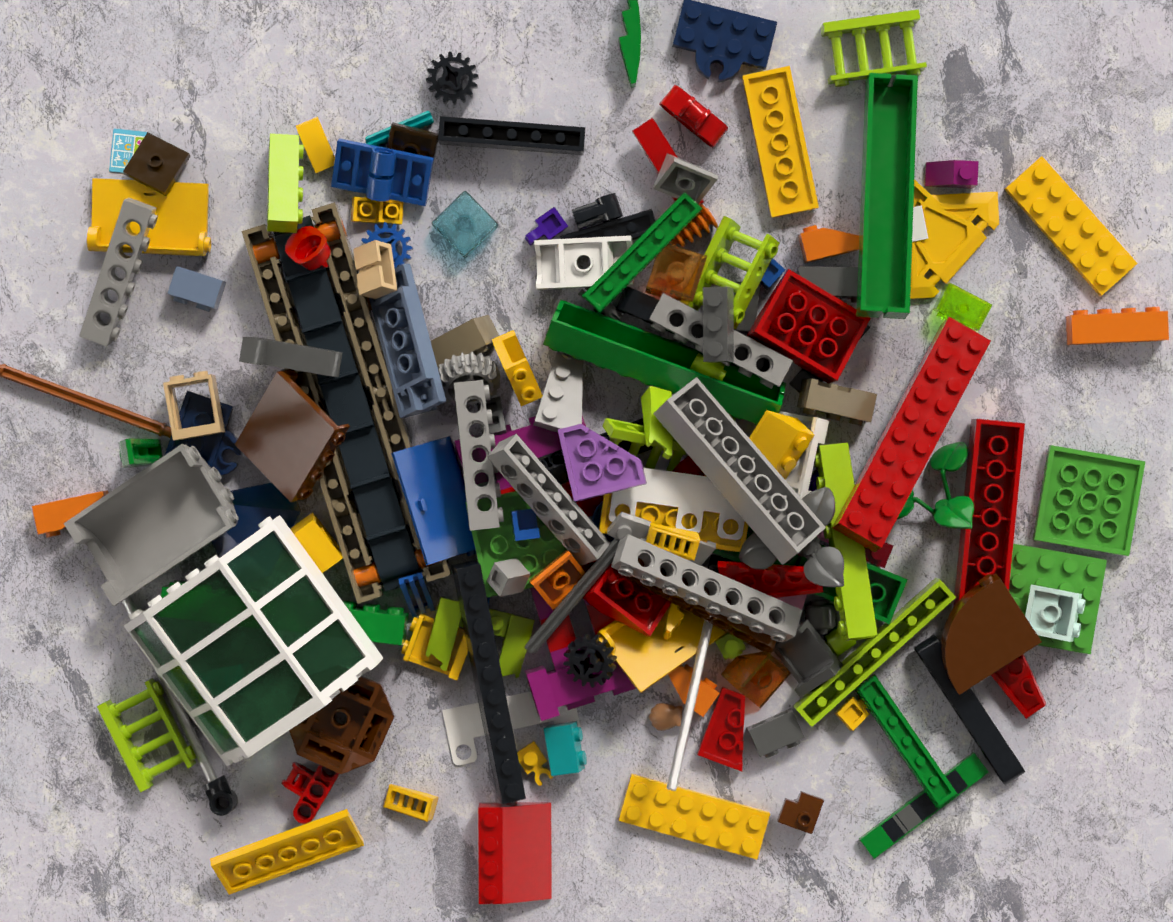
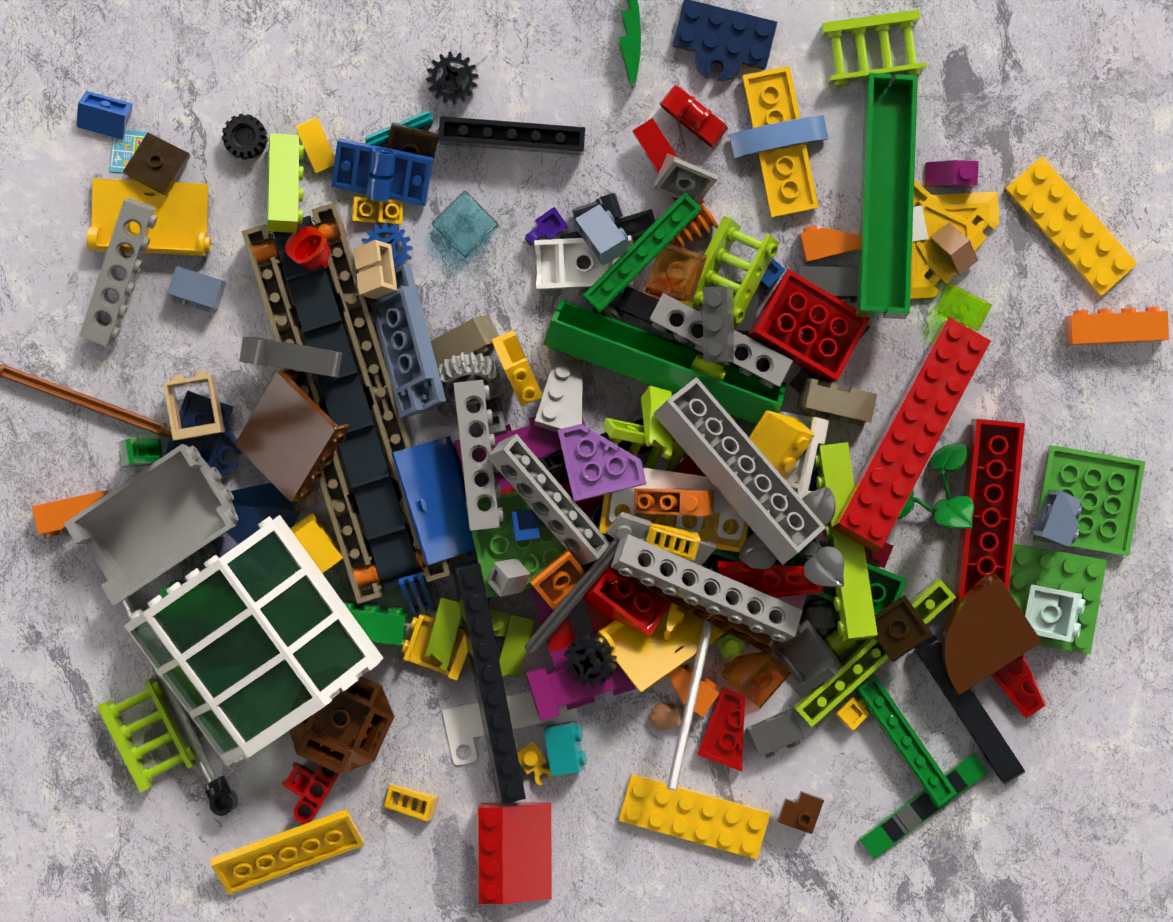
(103, 114): none -> blue panel
(234, 126): none -> black tyre
(602, 234): none -> brick
(674, 501): none -> orange slope
(778, 135): none -> medium blue slope
(900, 628): none -> dark brown plate
(955, 248): none -> medium nougat slope
(1058, 518): none -> sand blue slope

